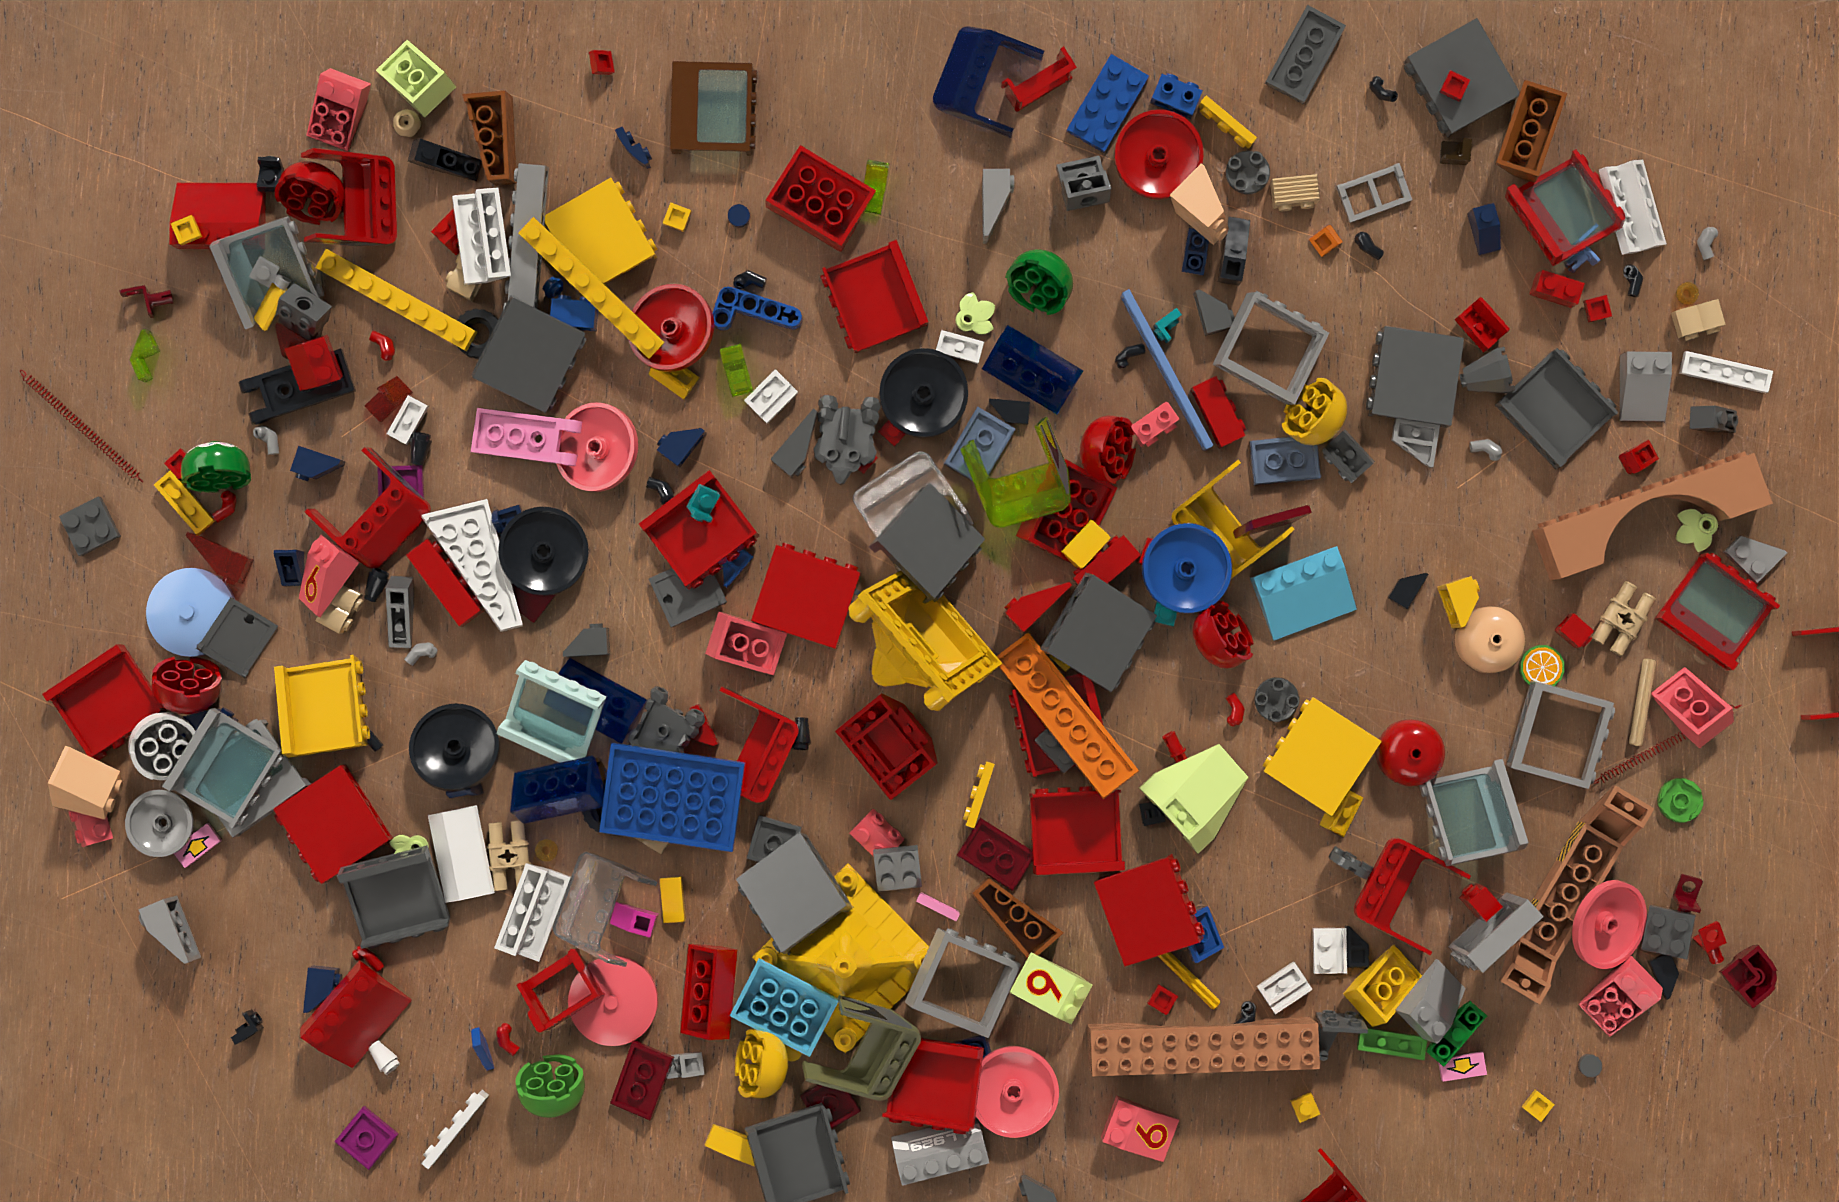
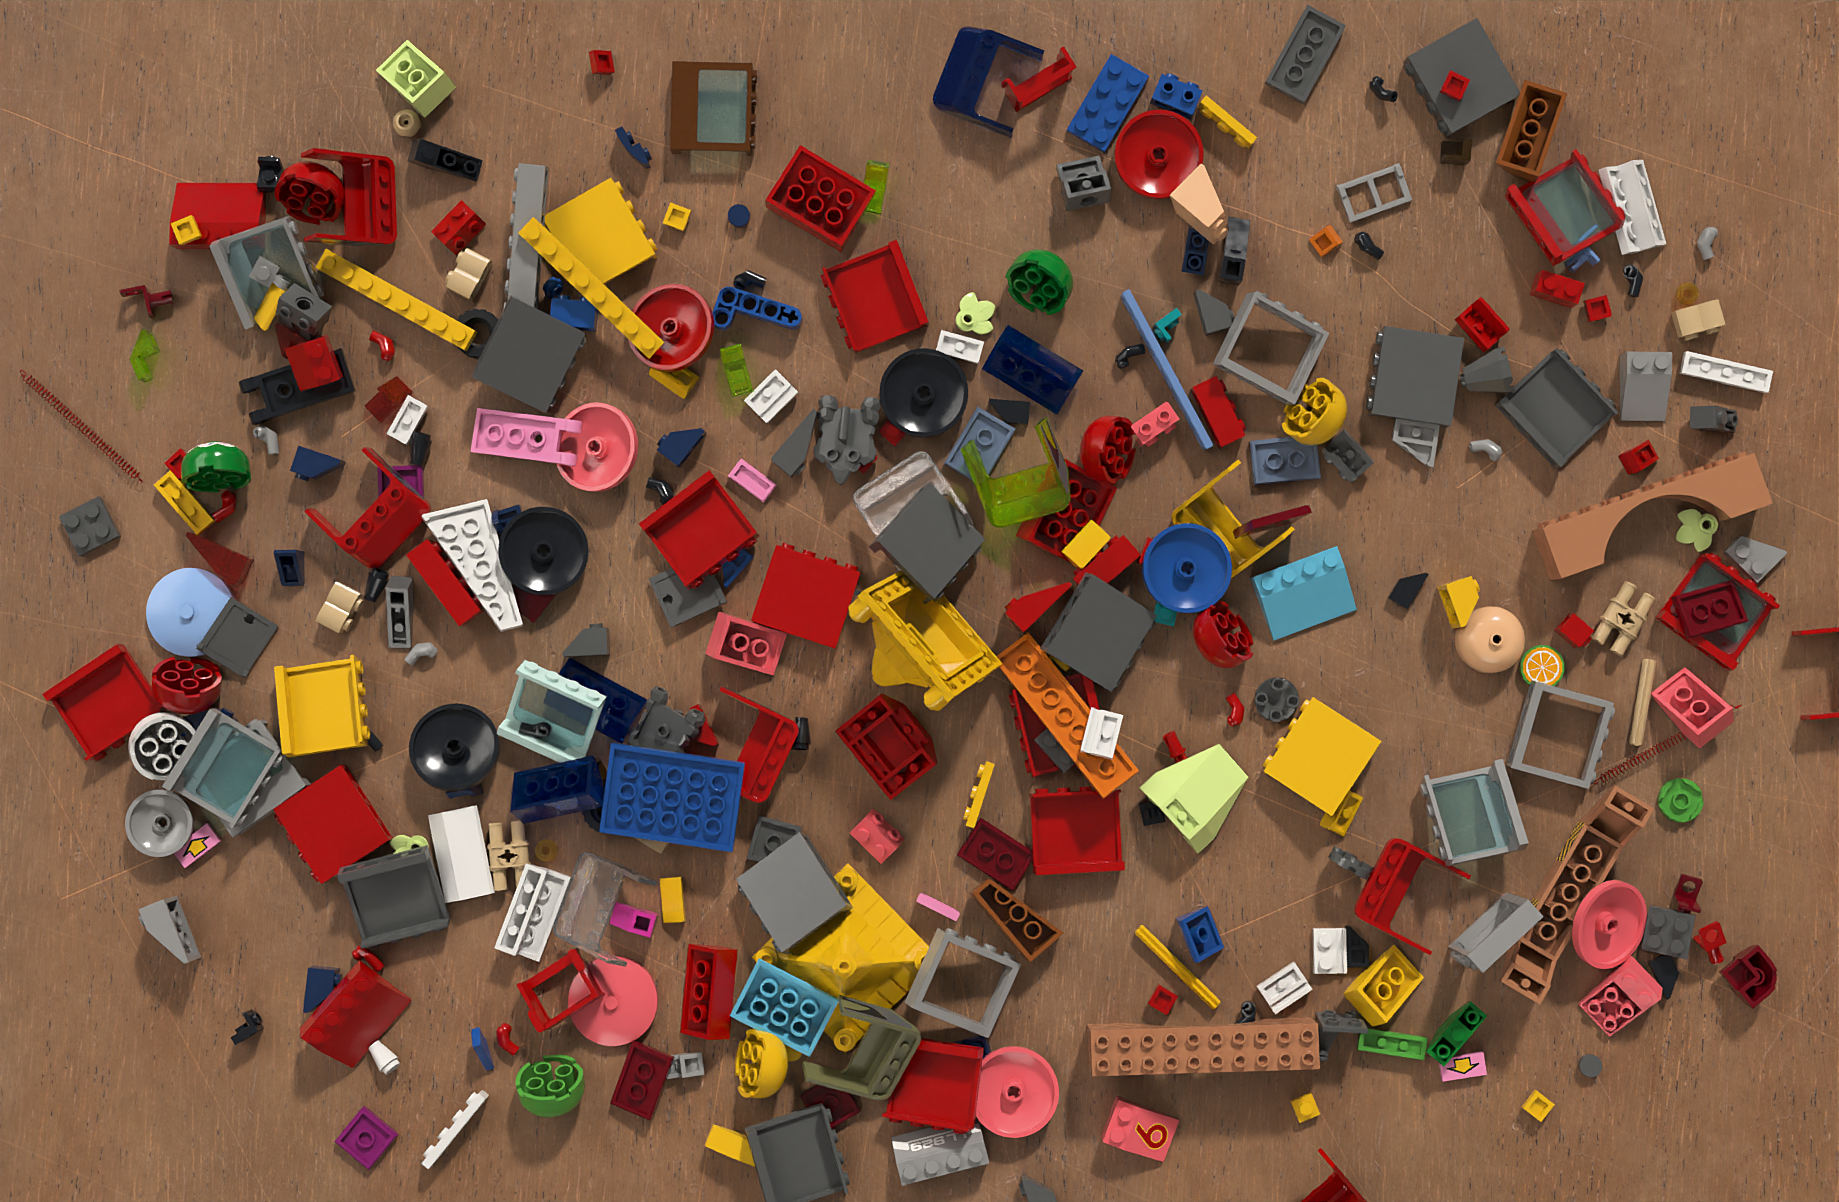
(84, 784): light nougat slope -> none
(90, 829): coral bracket -> none
(324, 574): coral slope -> none
(337, 108): coral slope -> none
(481, 236): white slope -> none
(494, 132): dark orange wedge -> none
(537, 730): none -> black arm
(703, 503): teal bracket -> none
(752, 480): none -> bright pink tile
(897, 868): dark grey plate -> none
(996, 188): light grey slope -> none
(1051, 988): yellowish green slope -> none
(1101, 733): none -> white plate
(1149, 910): red panel -> none
(1247, 172): dark grey dish -> none
(1294, 191): tan brick -> none
(1396, 749): red cylinder -> none
(1432, 1003): light grey slope -> none
(1480, 901): red brick -> none
(1485, 228): dark blue slope -> none
(1709, 609): none -> dark red tile

